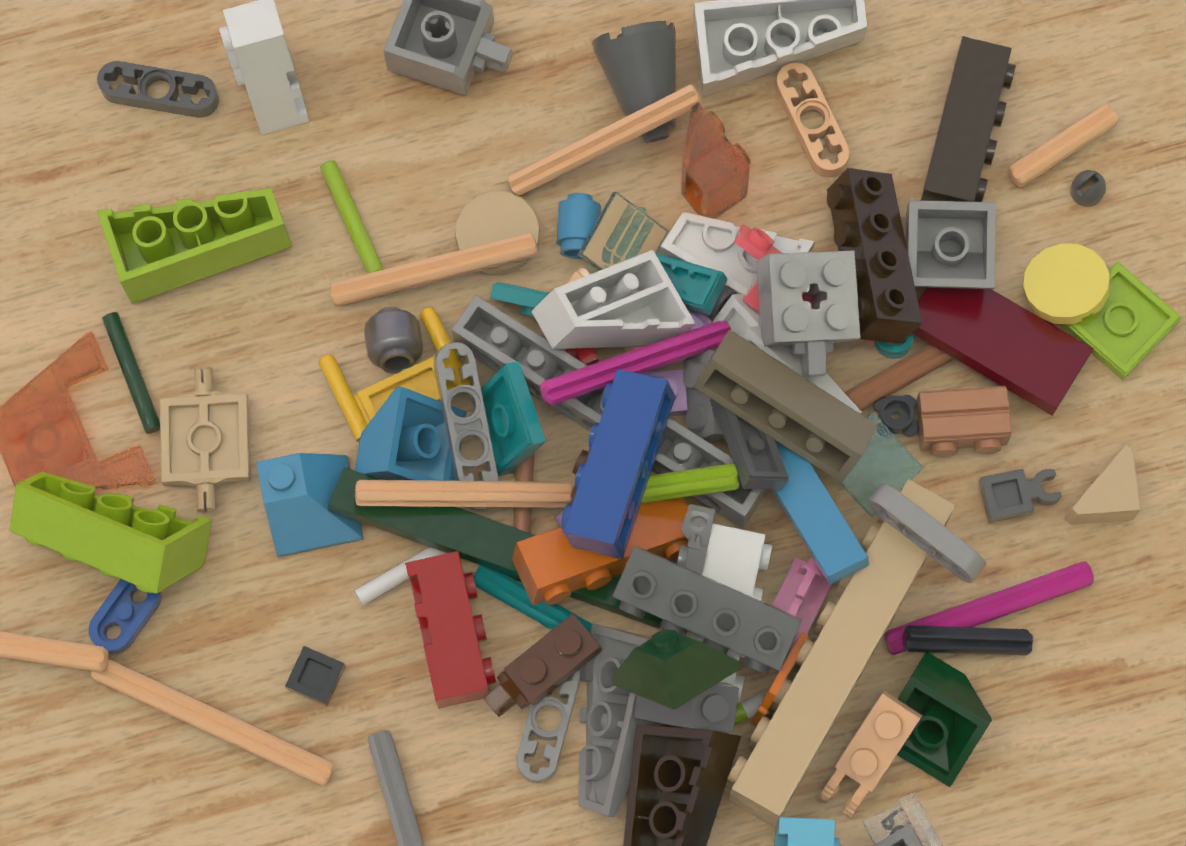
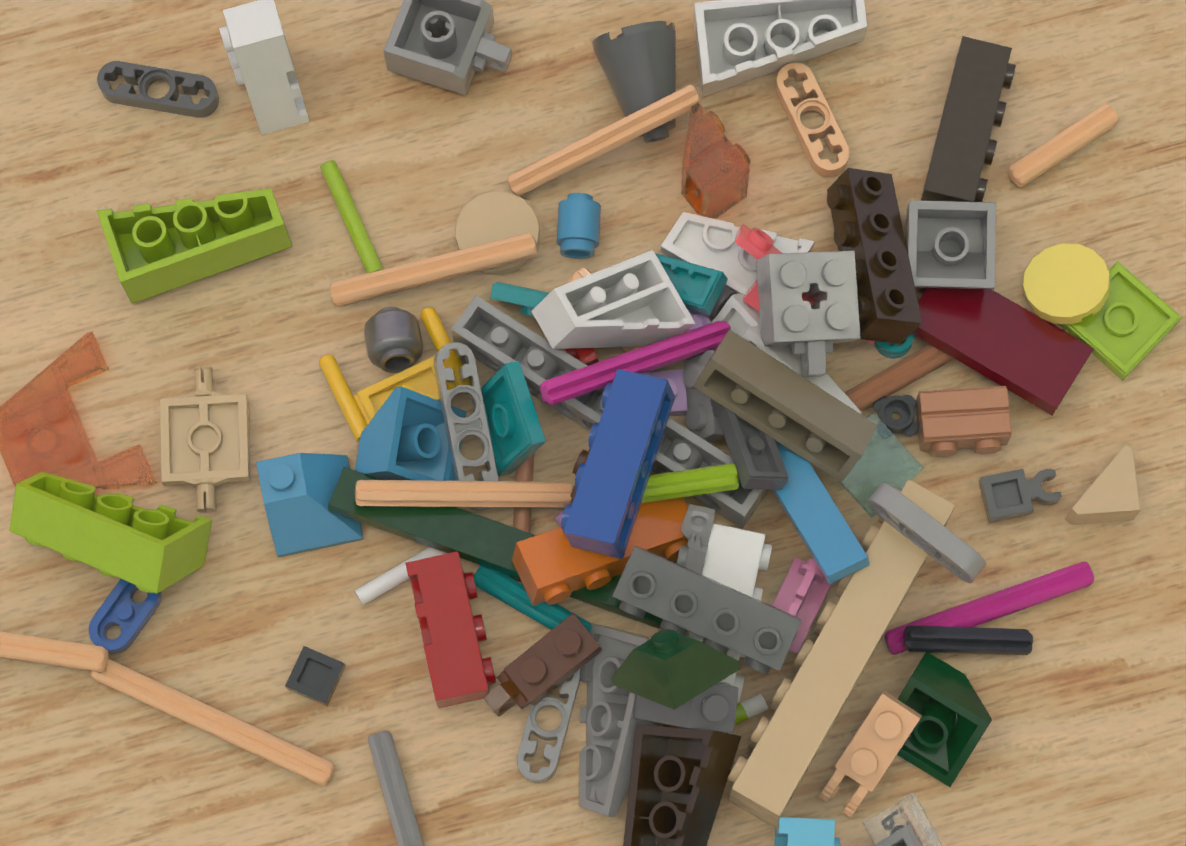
(131, 372): dark green bar -> none
(621, 234): piece -> none
(780, 678): orange piece -> none
(1093, 194): dark grey hinge -> none

